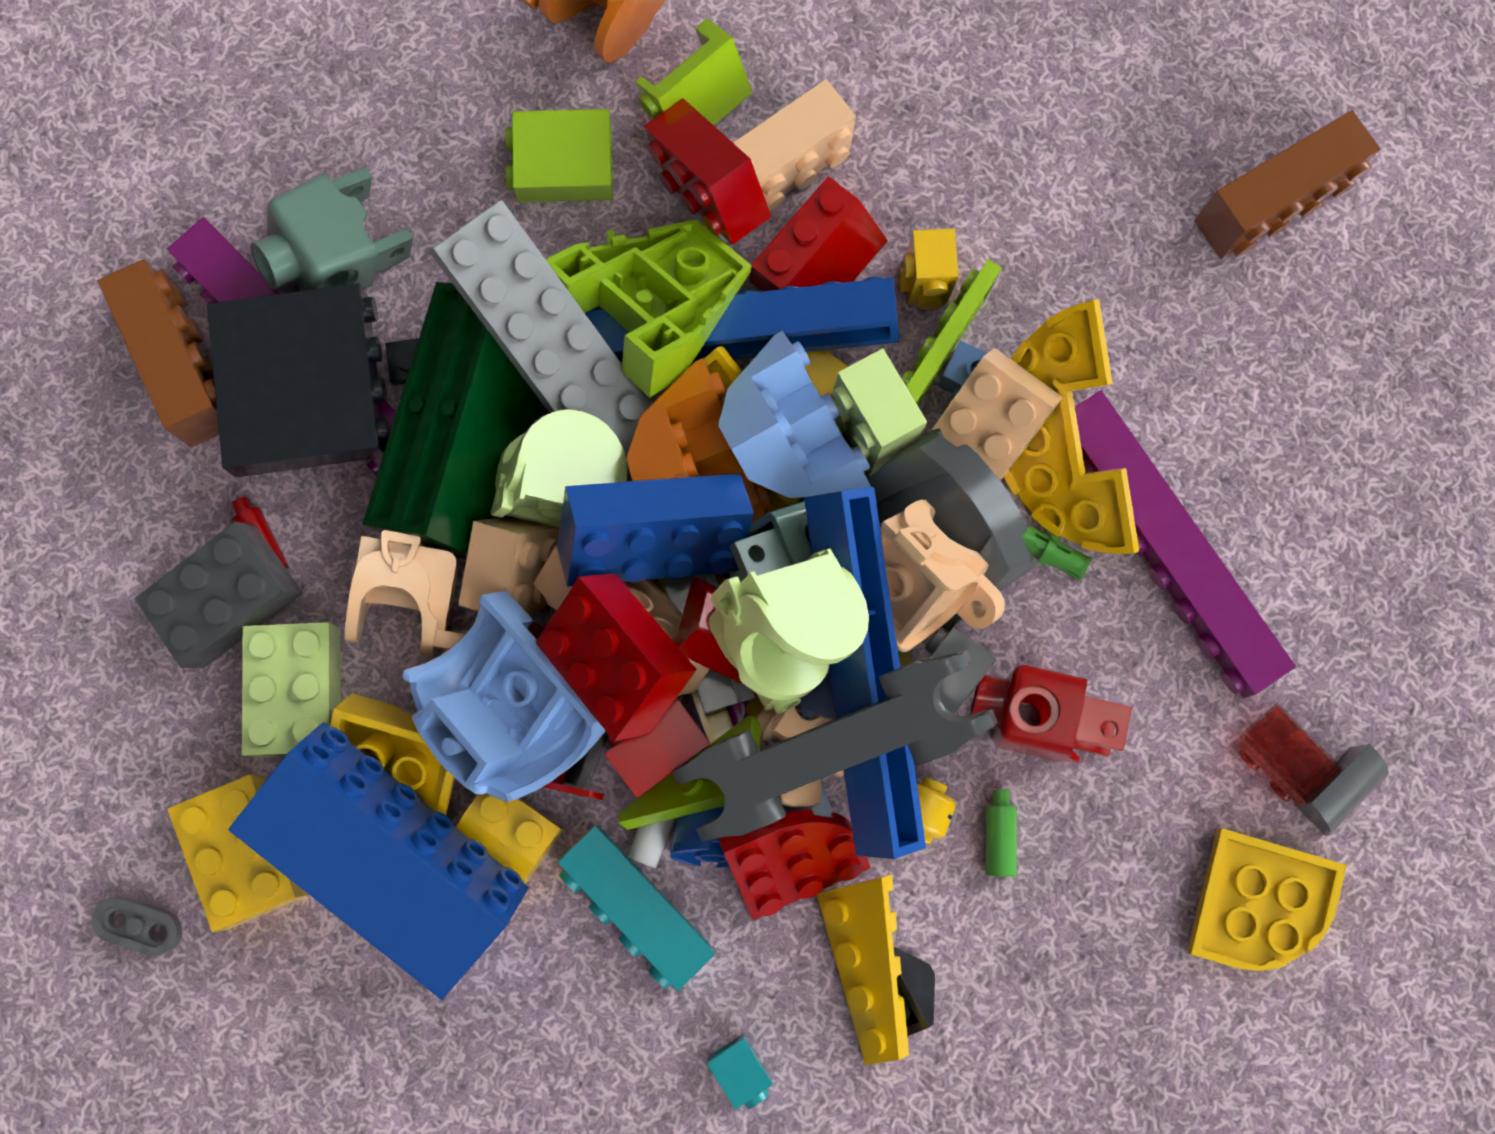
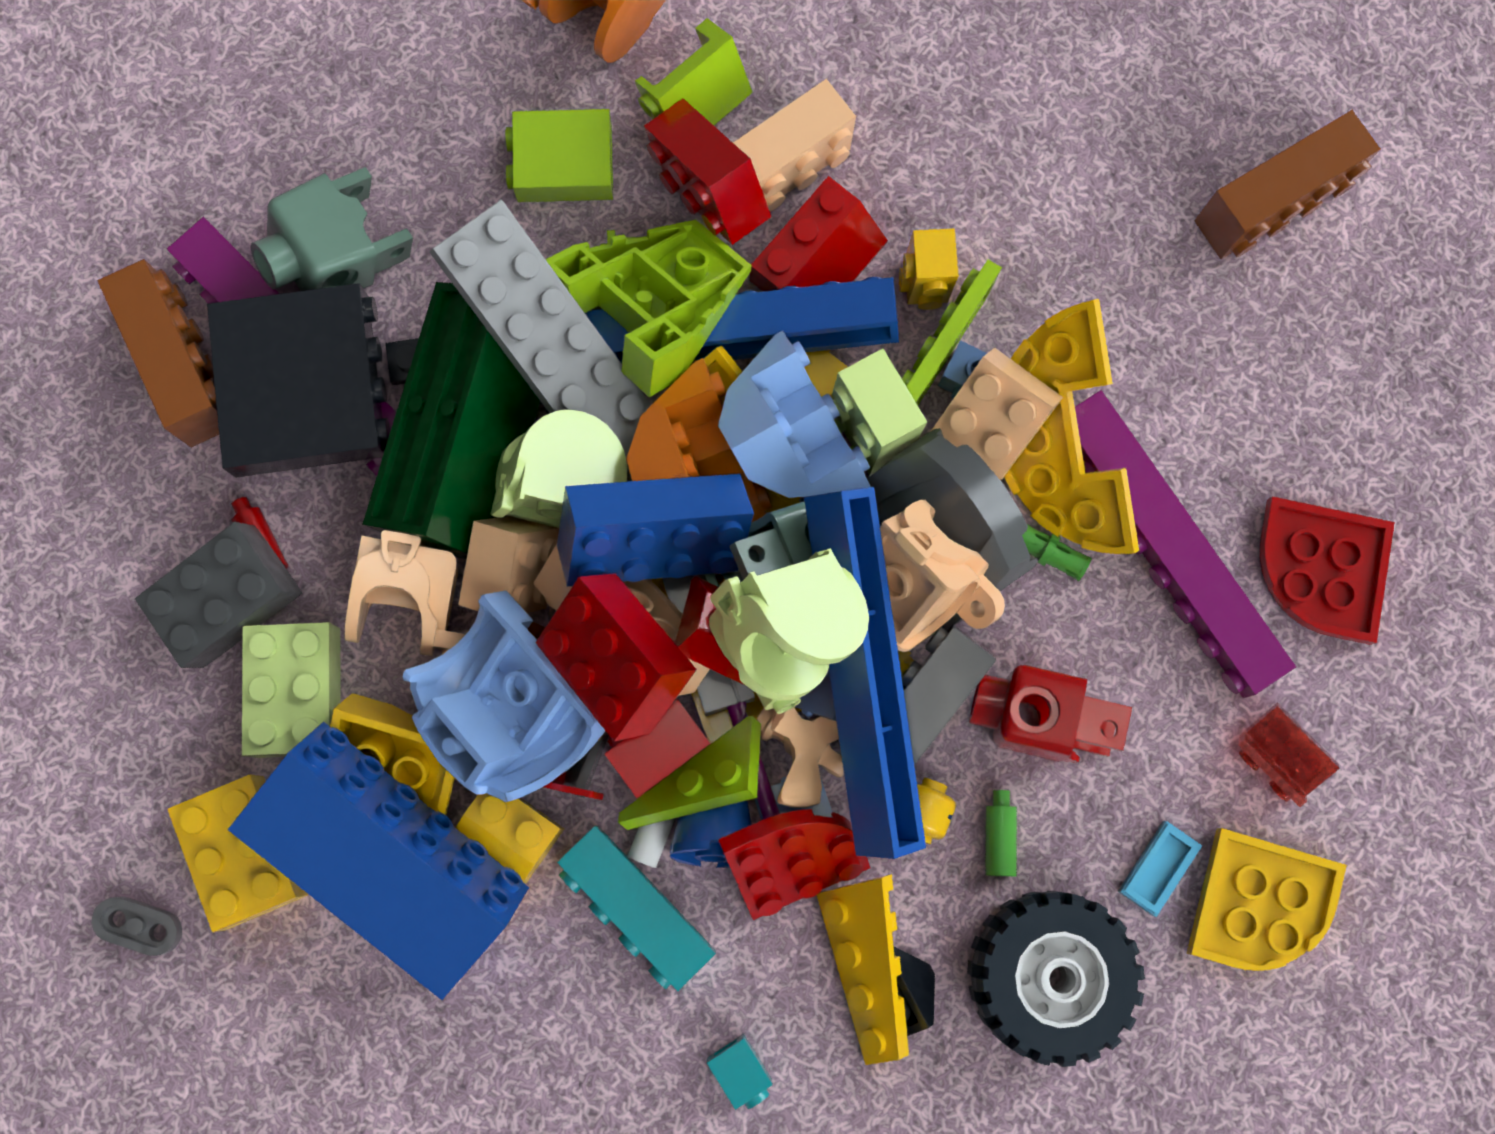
(908, 717): dark grey piece -> none
(1094, 987): none -> black wheel
(1160, 868): none -> medium azure tile
(1326, 567): none -> red plate
(1344, 790): dark grey brick -> none

